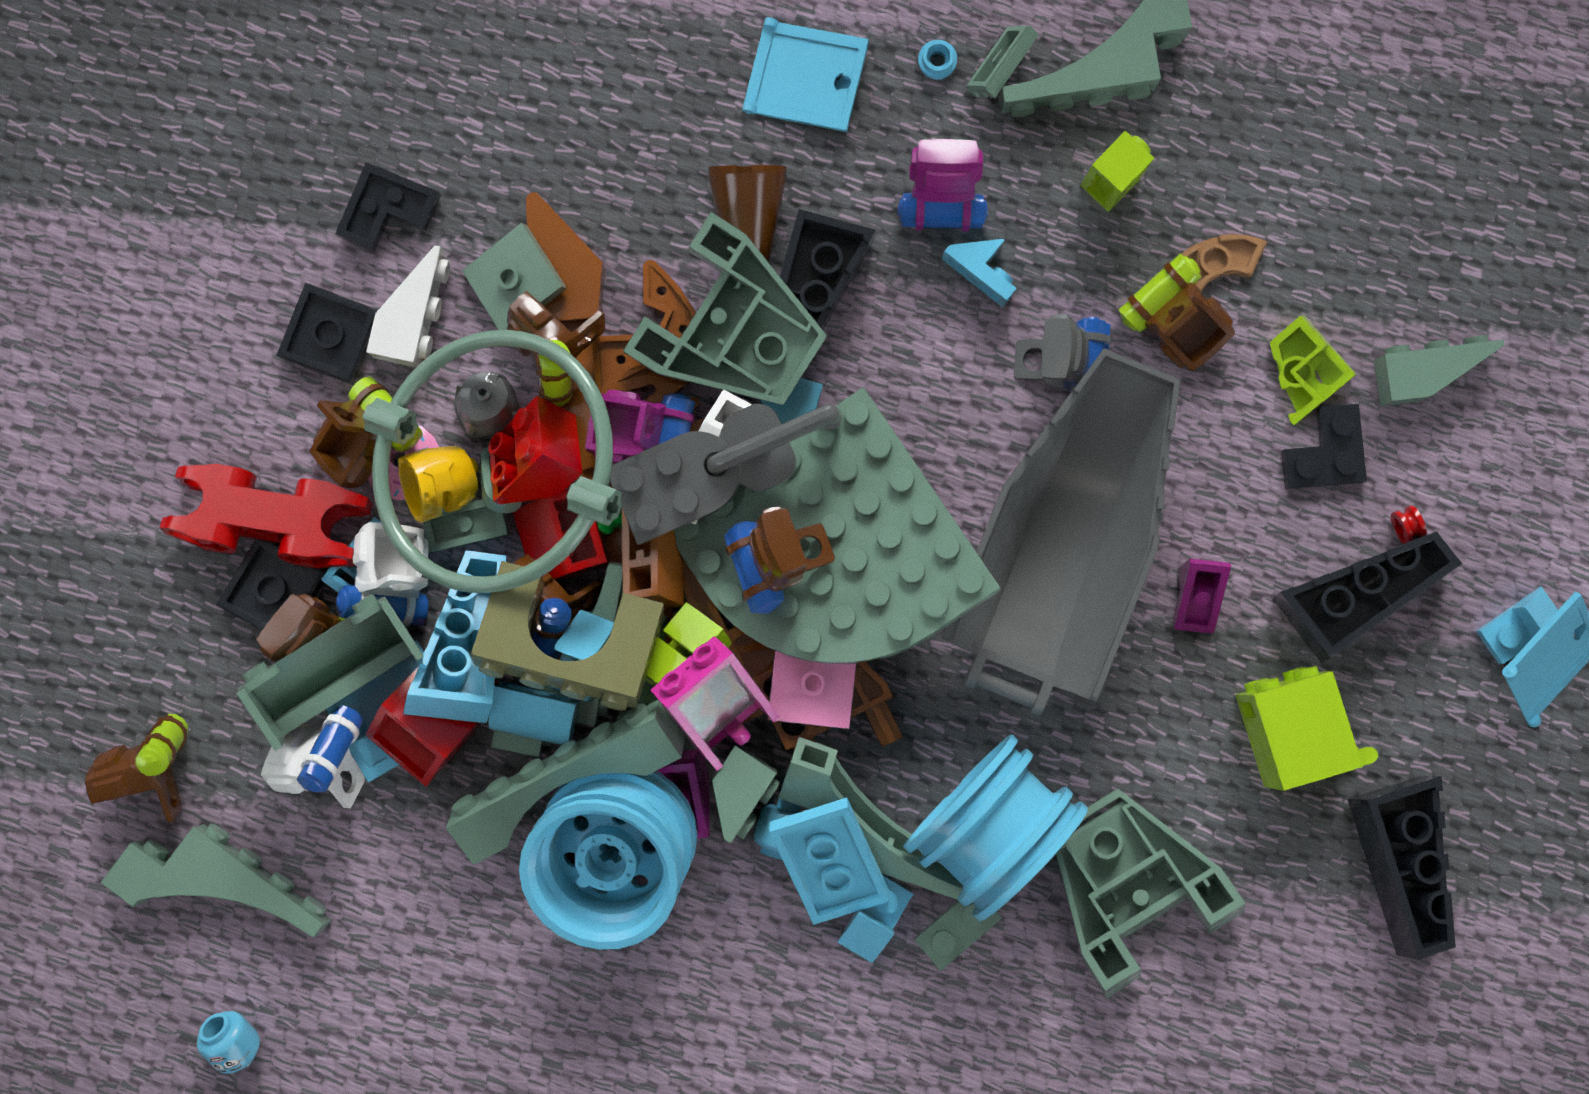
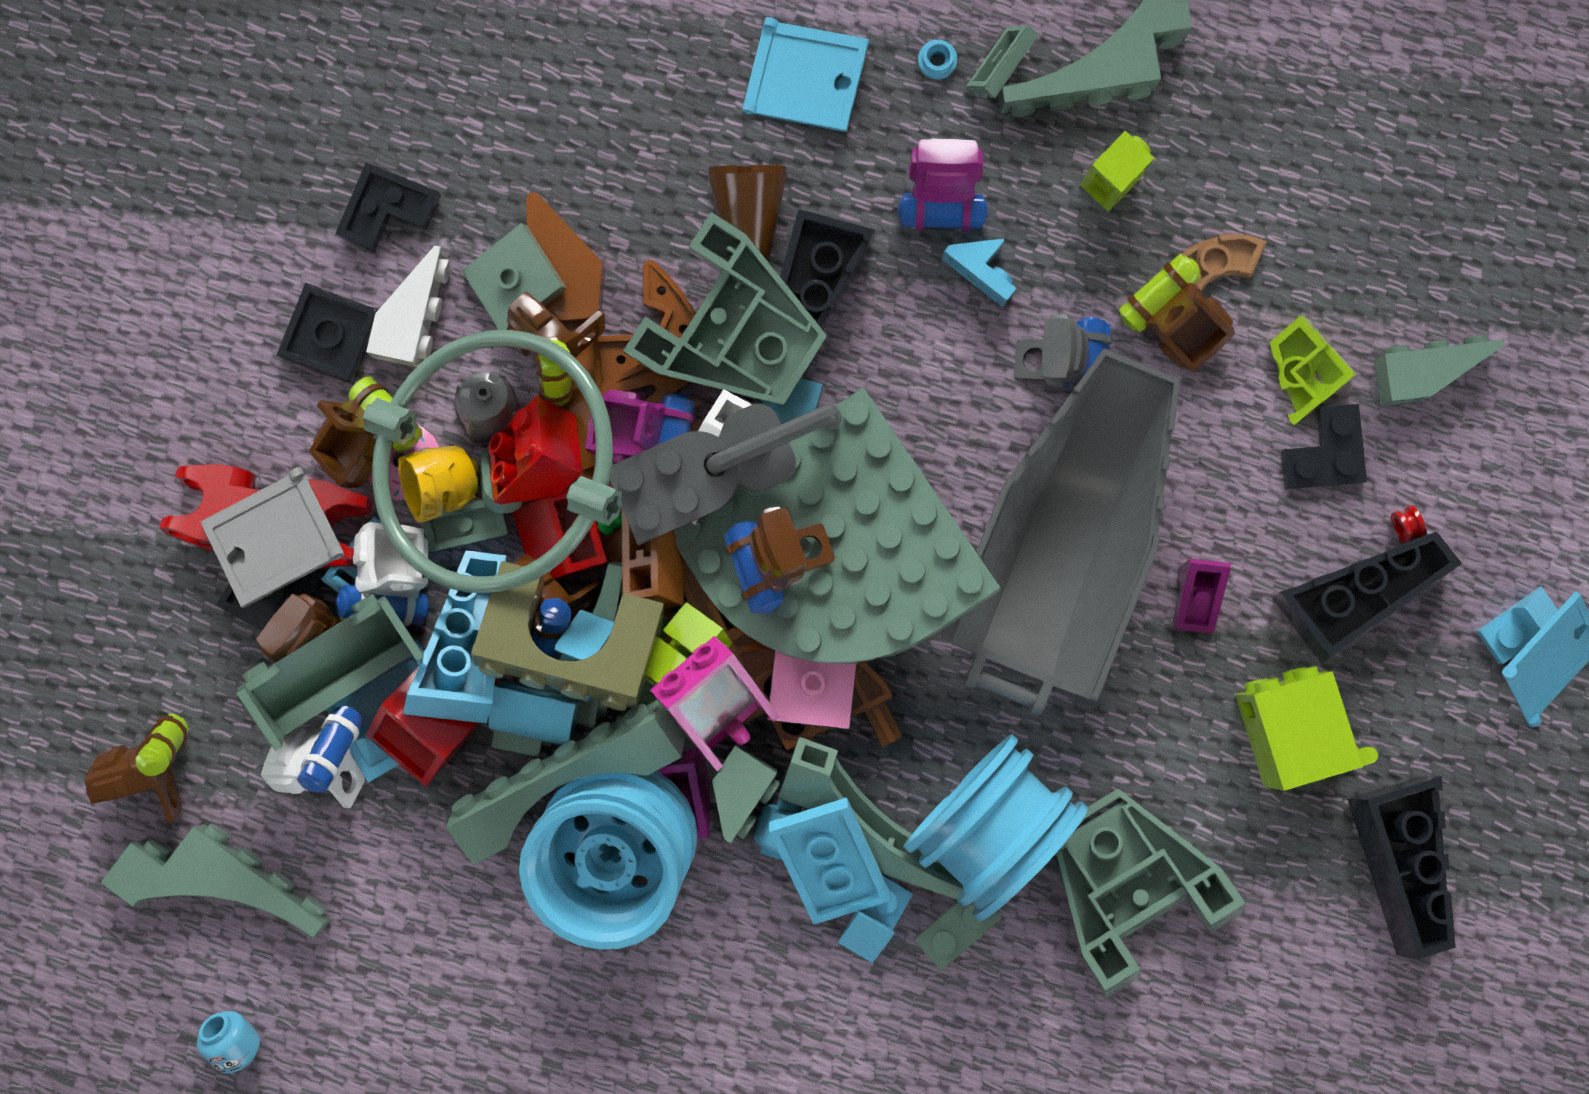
(279, 536): none -> light grey container

